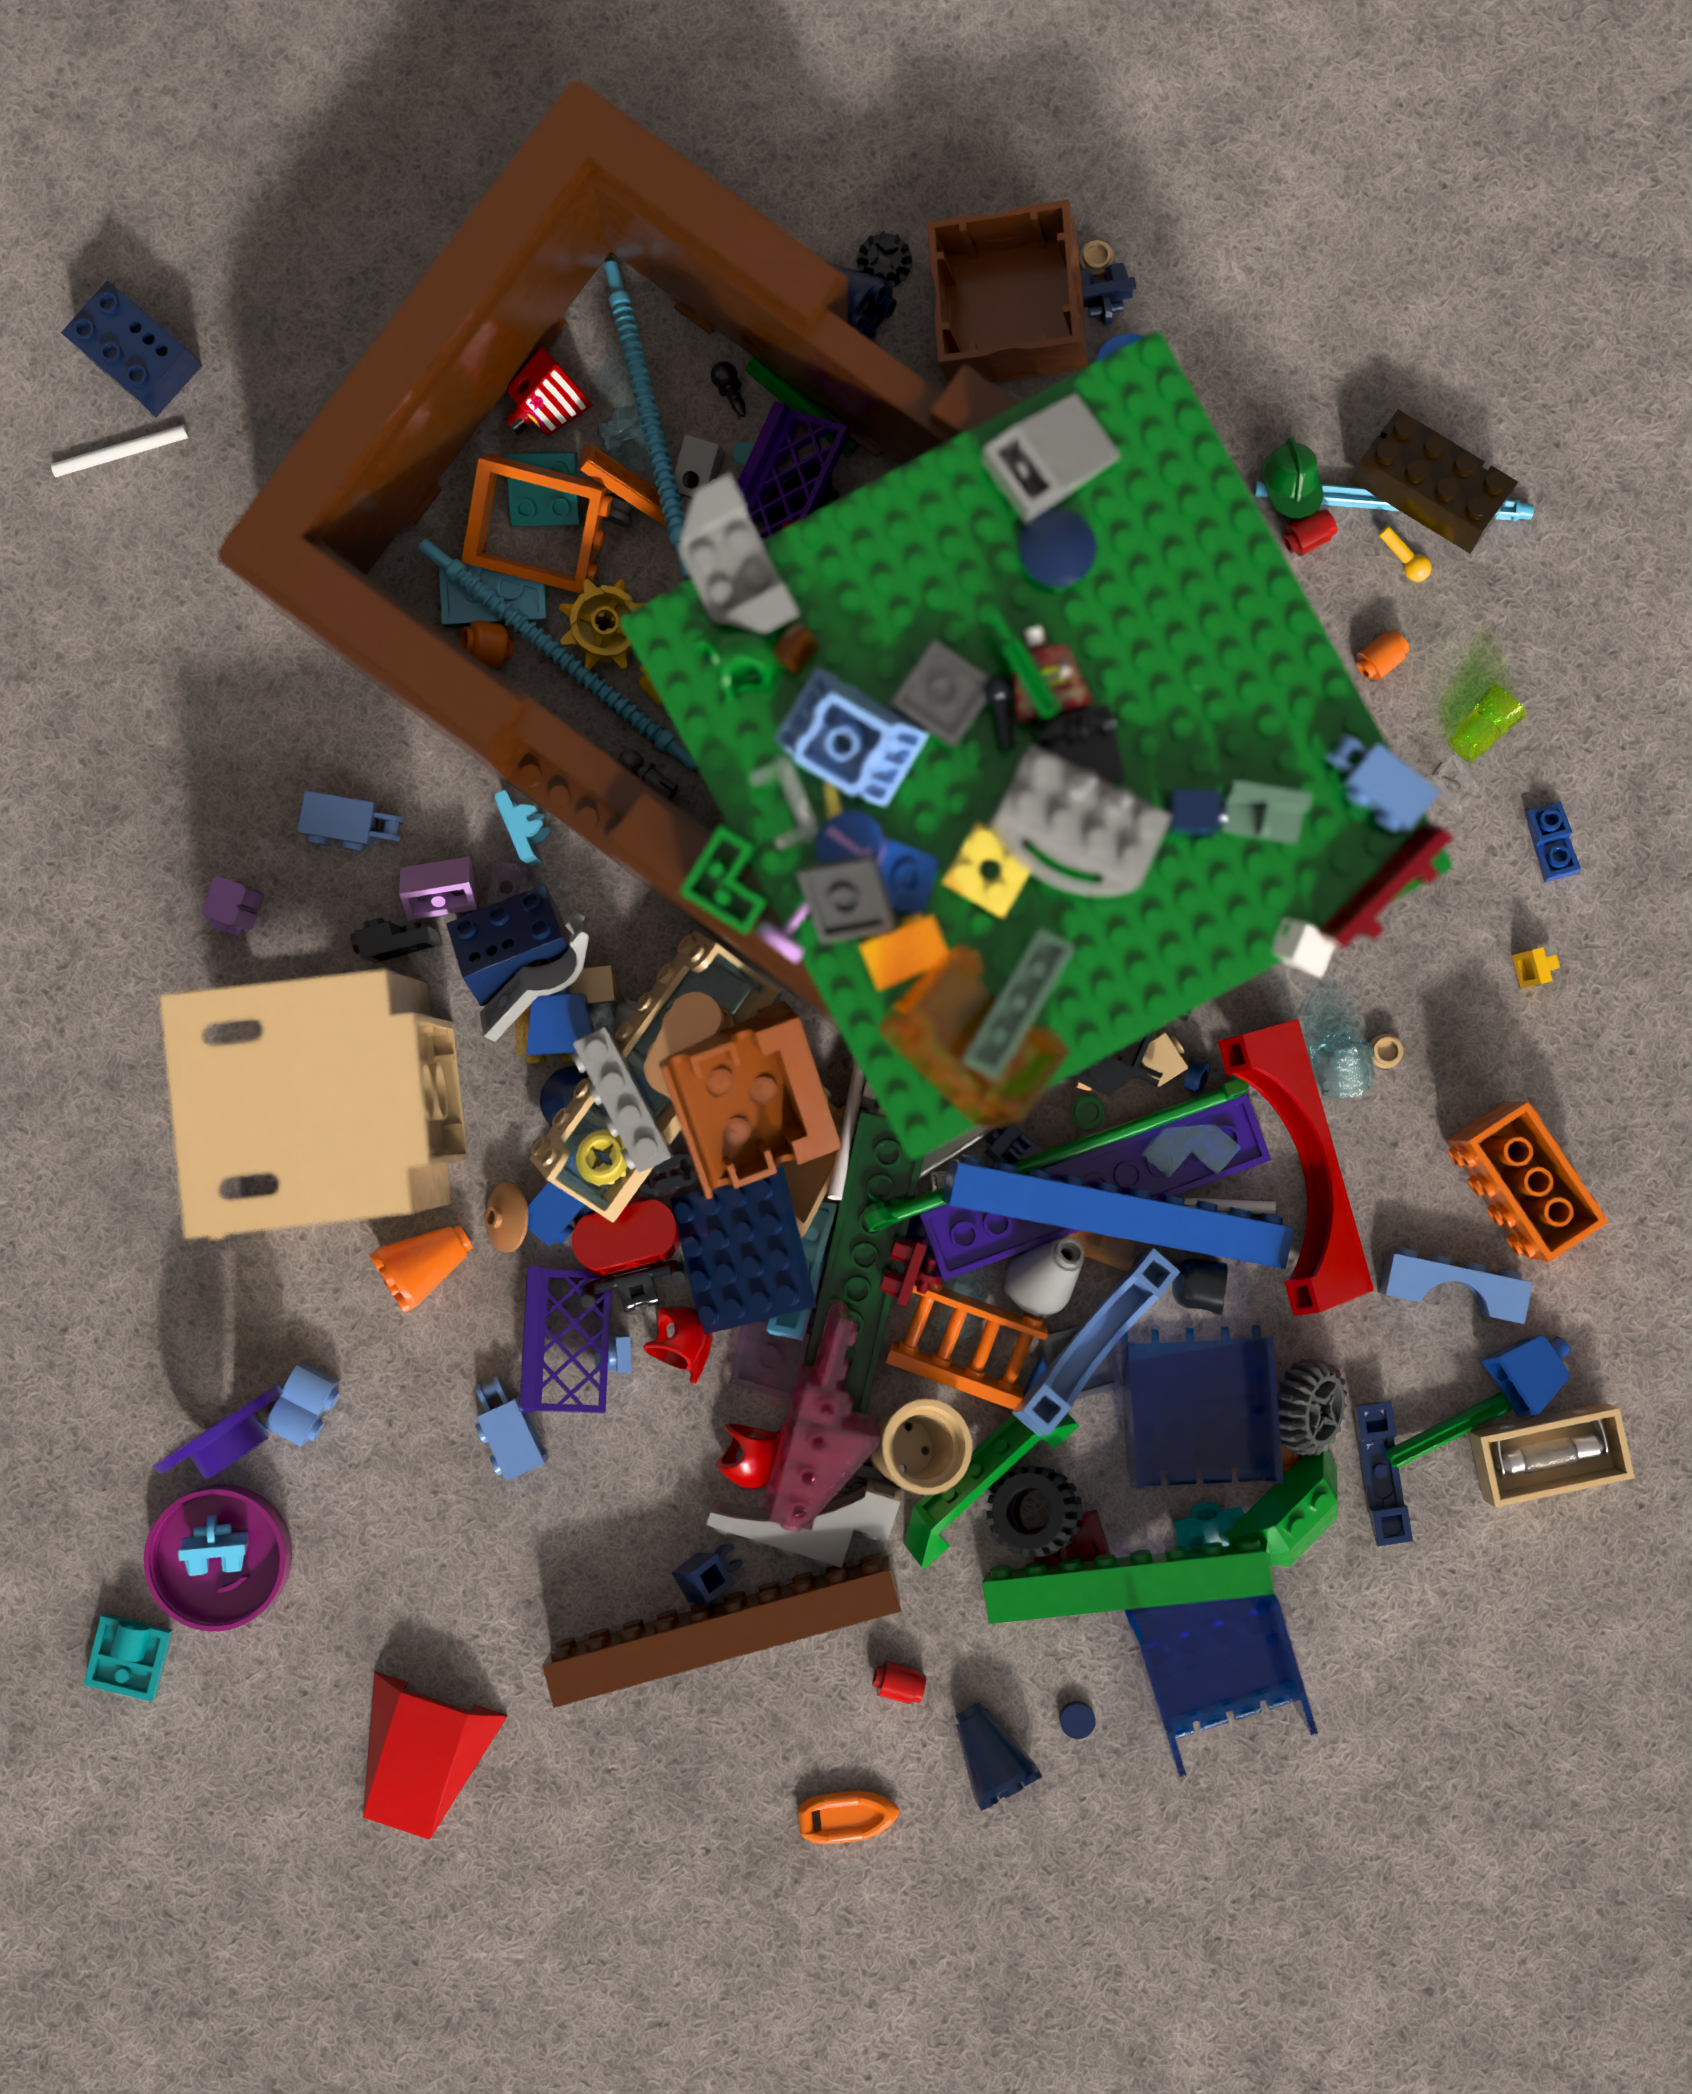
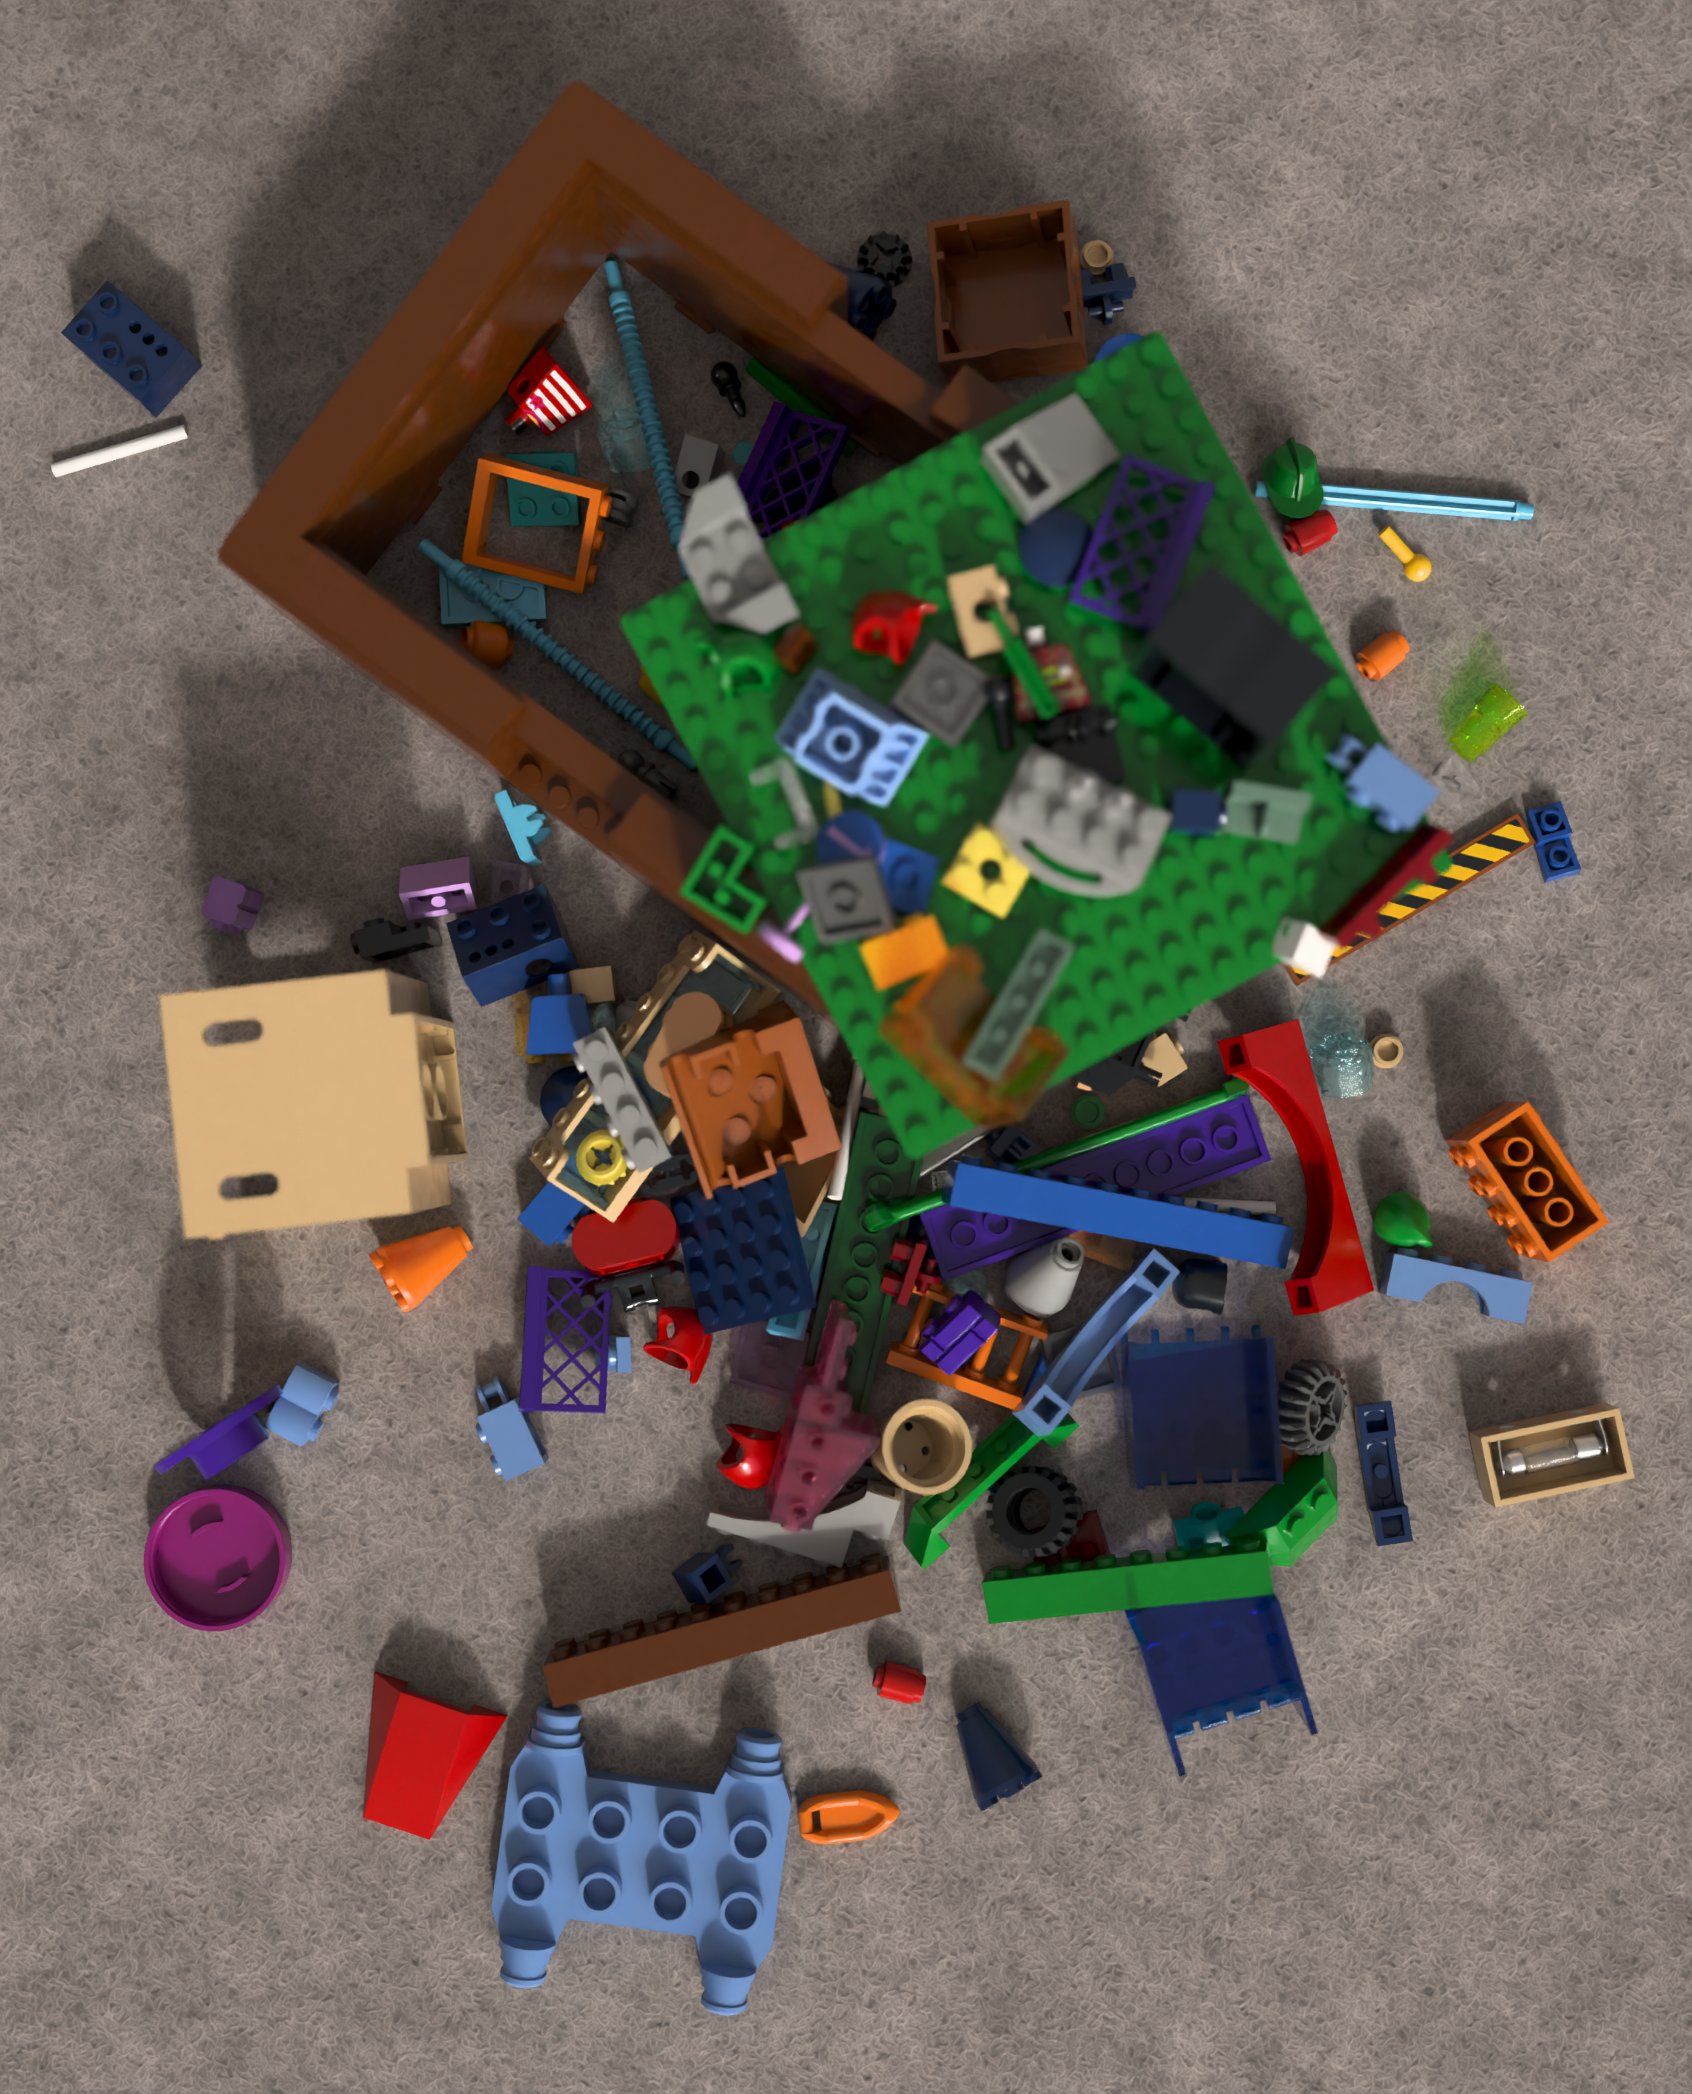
(128, 1657): teal plate -> none
(213, 1542): medium azure hips -> none
(345, 821): medium blue brick -> none
(506, 1217): medium nougat dish -> none
(536, 981): light grey piece -> none
(594, 607): yellow brick -> none
(622, 482): orange tile -> none
(641, 1855): none -> medium blue piece
(895, 616): none -> red piece
(959, 1331): none -> dark purple brick
(967, 592): none -> tan brick
(1077, 1720): dark blue tile -> none
(1175, 550): none -> dark purple fence
(1176, 1143): clear light blue tile -> none
(1197, 1075): dark blue tile -> none
(1230, 668): none -> black tile
(1403, 1220): none -> green piece
(1434, 481): dark brown piece -> none
(1448, 1430): green axle -> none
(1467, 864): none -> tile
(1529, 1372): blue torso -> none
(1534, 967): yellow tile -> none

